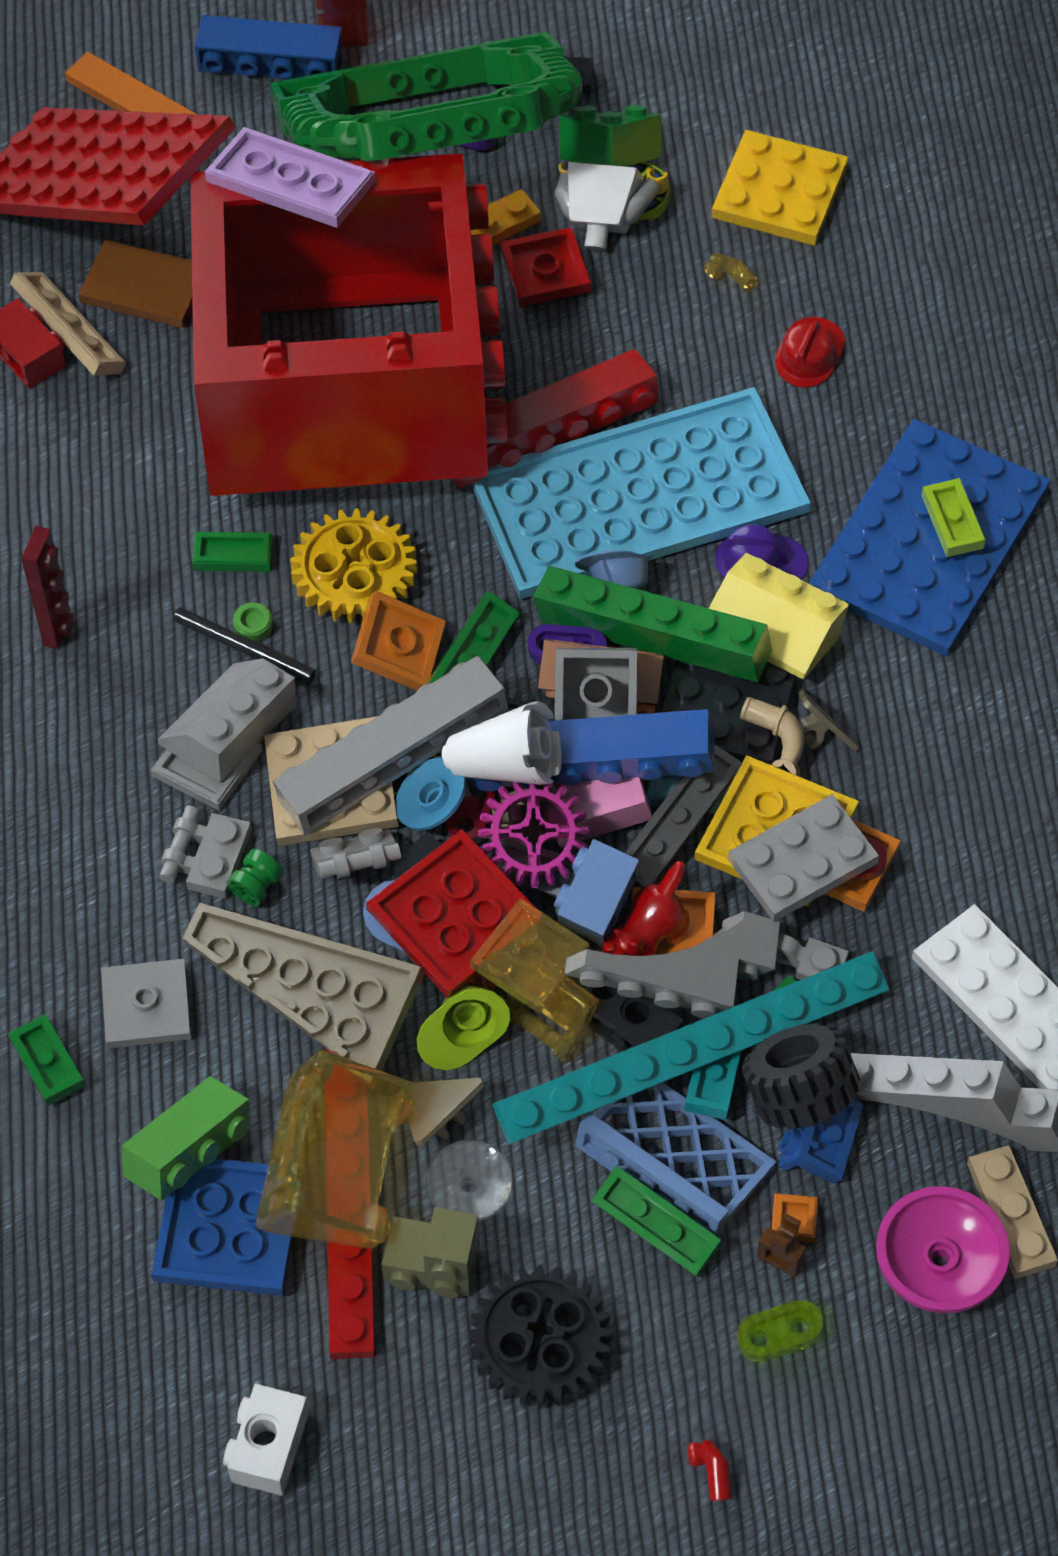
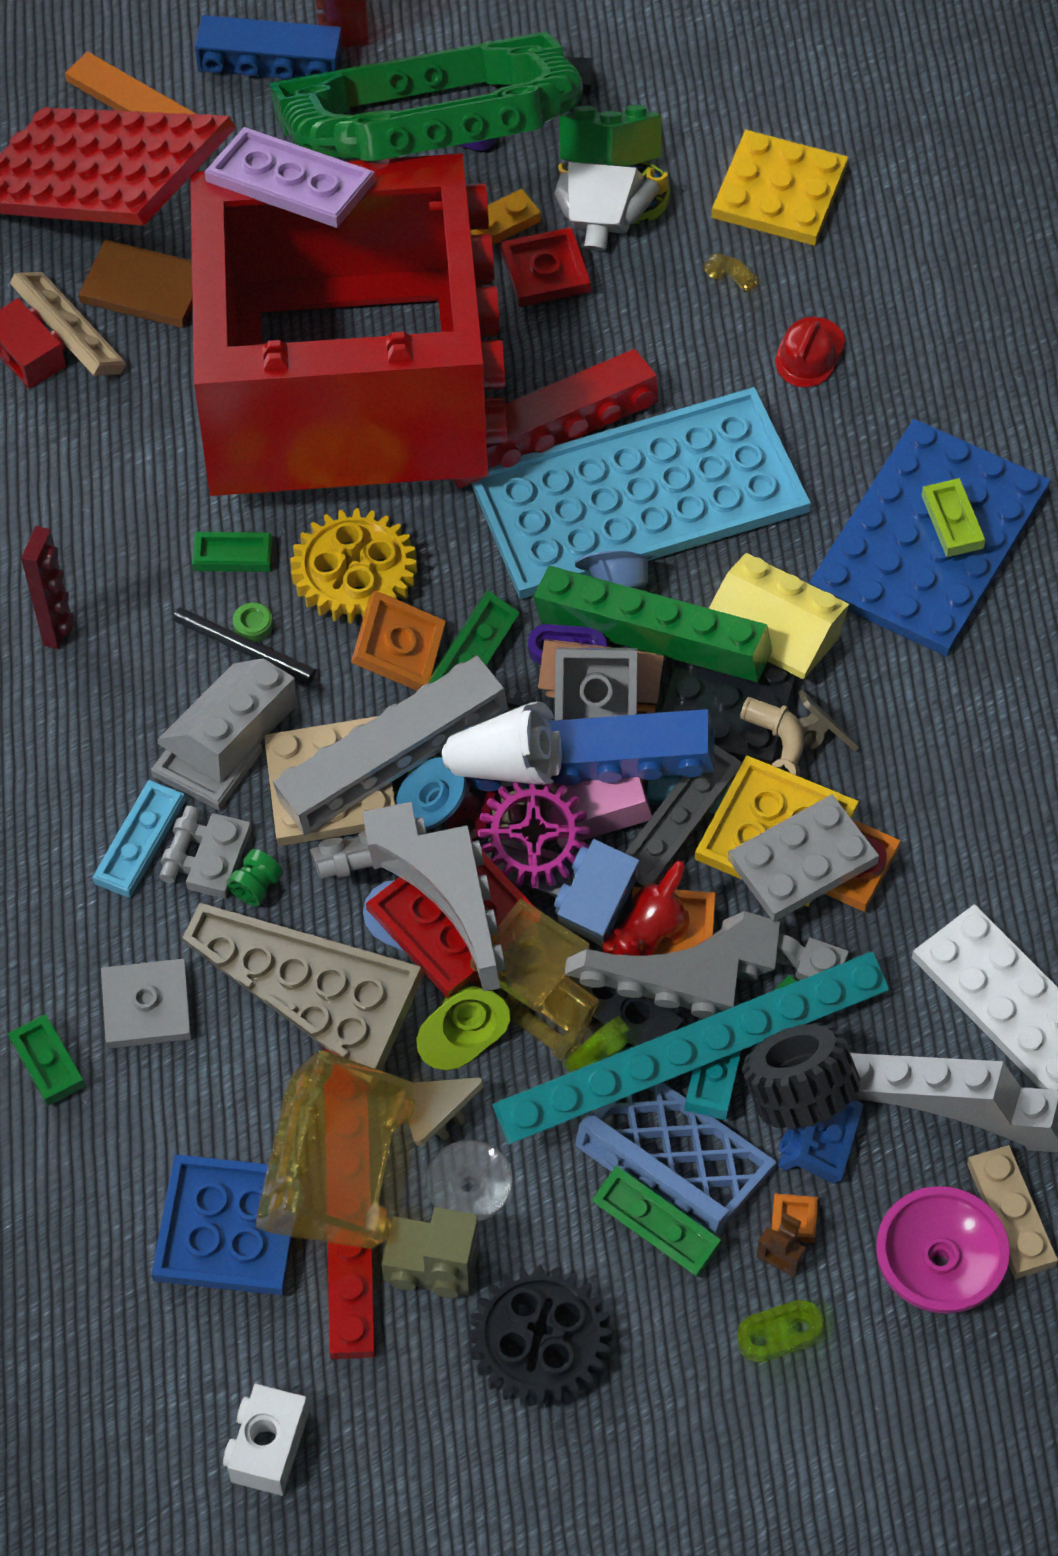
(139, 839): none -> medium azure tile
(185, 1138): bright green brick -> none
(444, 871): none -> light grey arch
(606, 1040): none -> clear neon green plate
(717, 1468): red arm -> none
(761, 543): dark purple piece -> none

